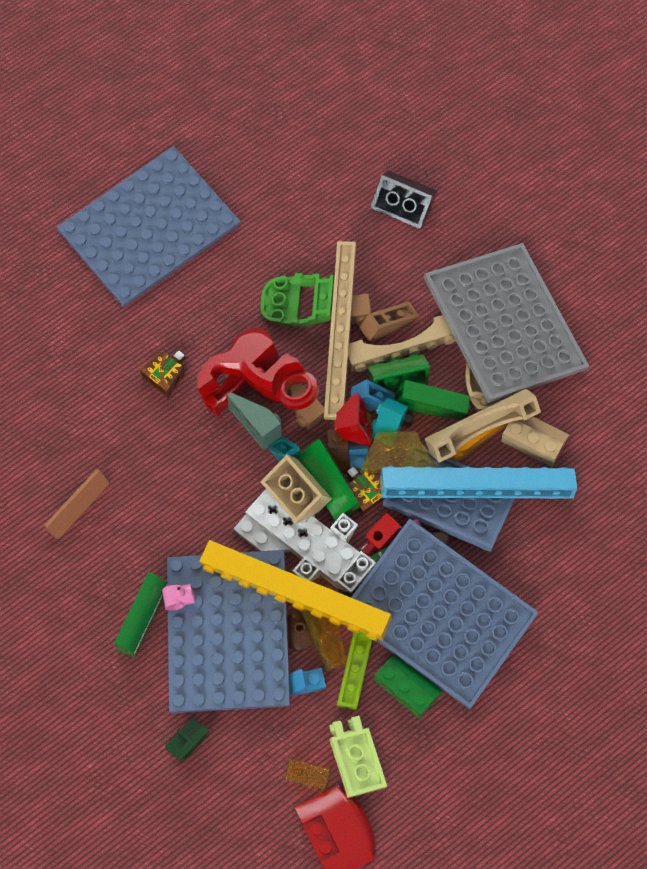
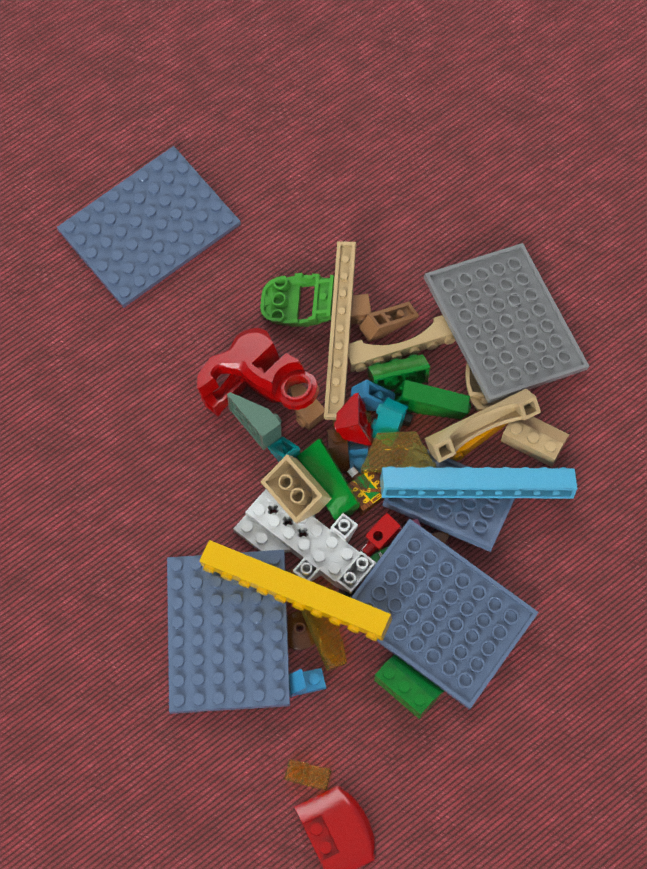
(77, 504): nougat slope -> none
(141, 615): green brick -> none
(164, 372): torso -> none
(178, 596): bright pink piece -> none
(187, 740): dark green panel -> none
(354, 671): lime tile -> none
(356, 758): yellowish green tile -> none
(403, 199): black slope -> none

